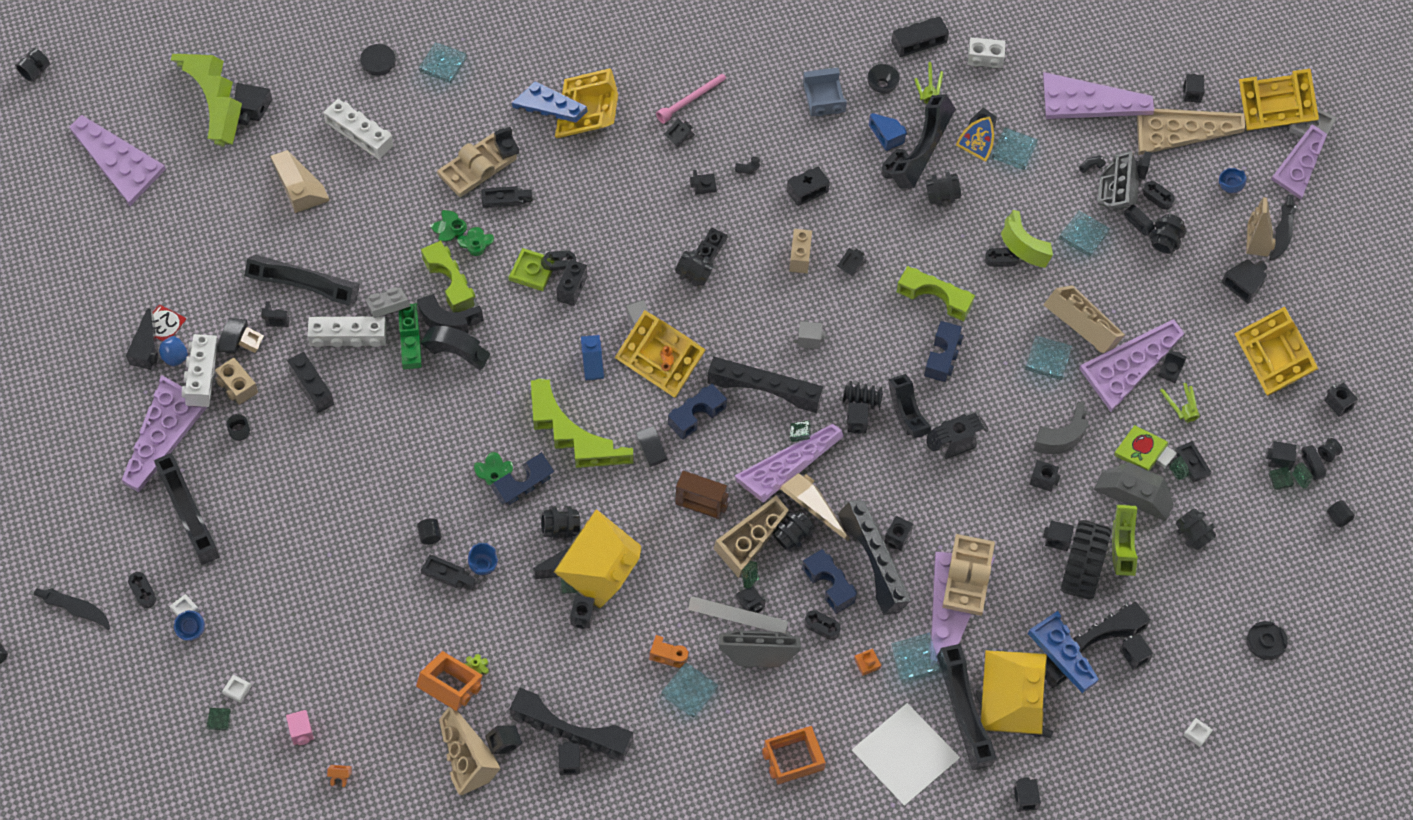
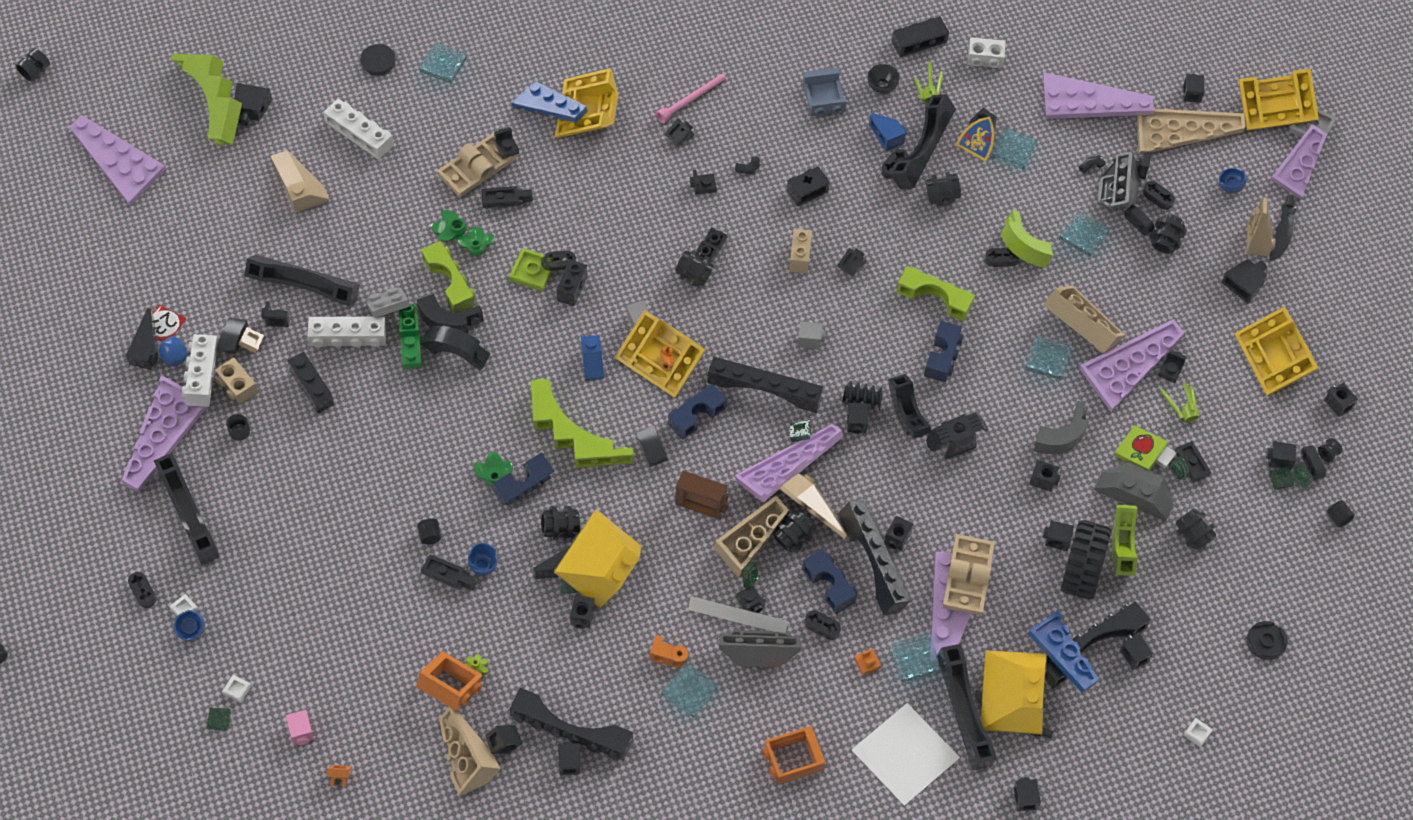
(74, 606): black sword -> none

